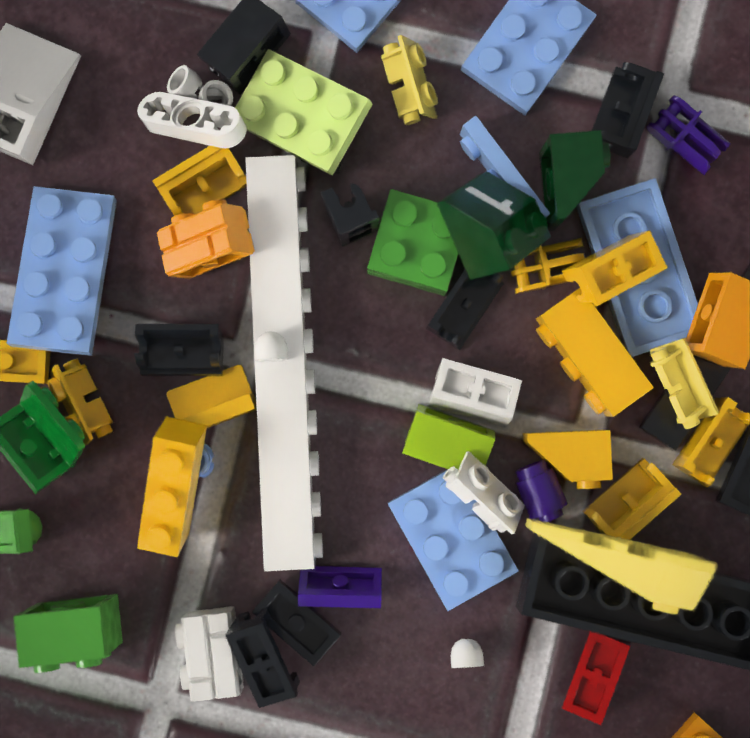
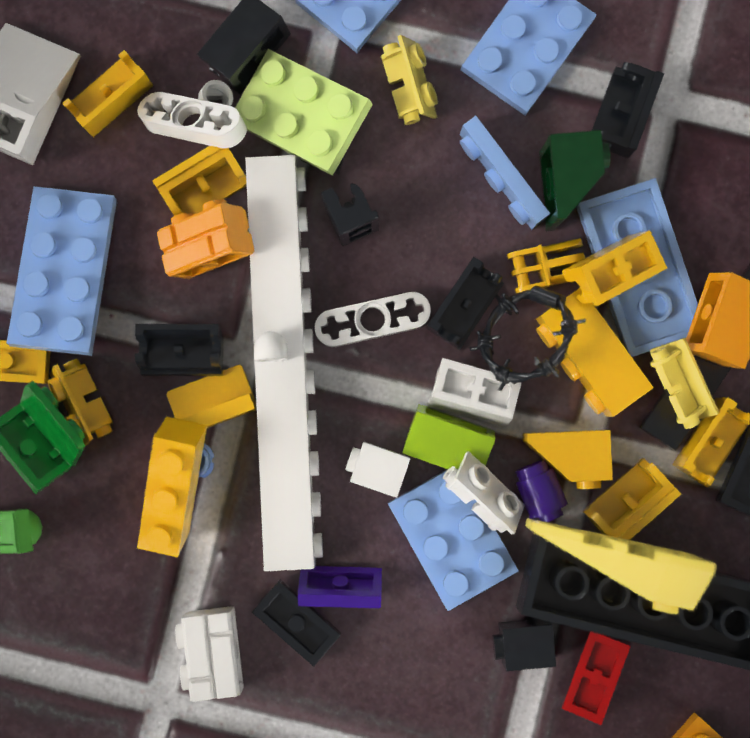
(68, 632): bright green brick -> none
(109, 95): none -> yellow hinge
(184, 82): white hinge -> none
(261, 659): black hinge -> none
(377, 468): none -> white brick
(404, 322): none -> white beam
(413, 244): bright green brick -> none
(466, 654): white hinge -> none
(492, 224): dark green slope -> none
(525, 644): none -> black brick
(547, 366): none -> black piece
(694, 141): dark purple arm -> none

